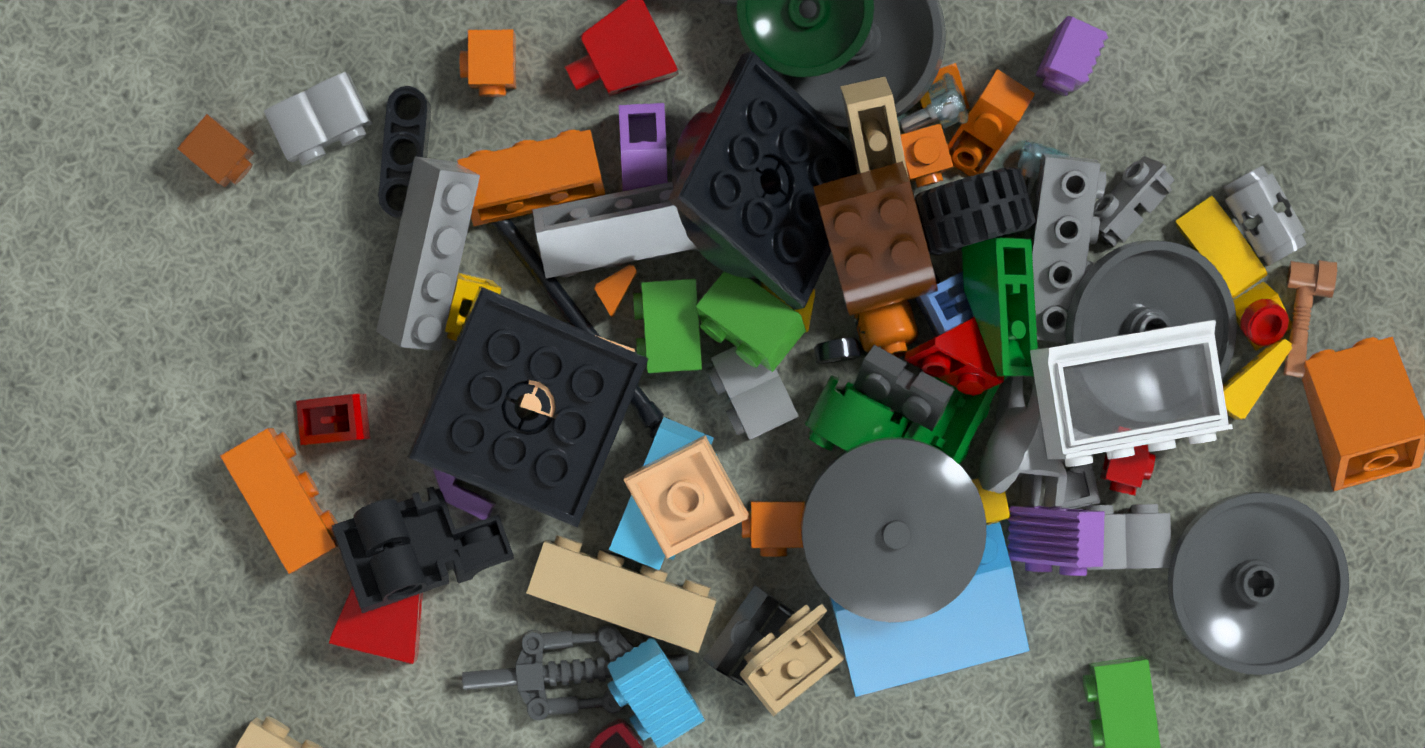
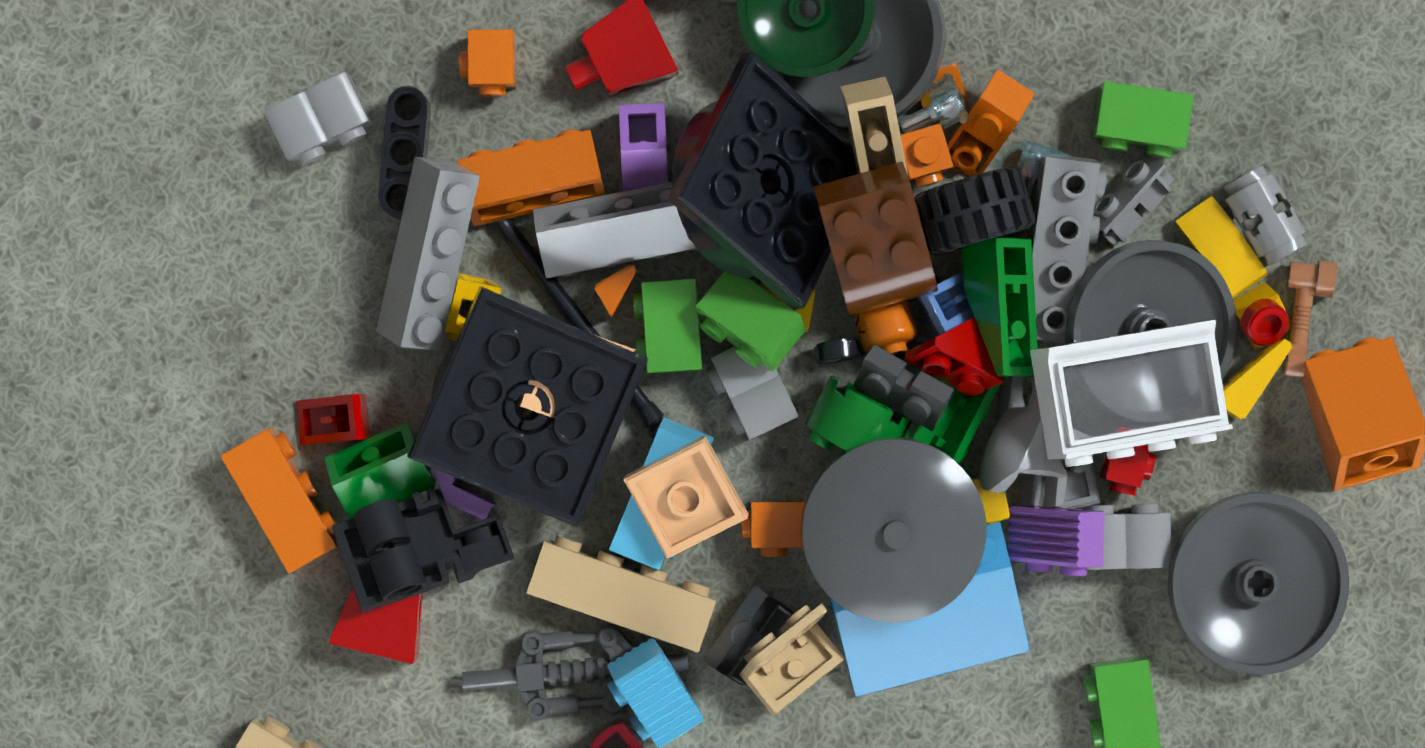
(217, 152): dark orange brick -> none
(378, 470): none -> green brick
(1071, 56): medium lavender brick -> none
(1141, 118): none -> bright green brick

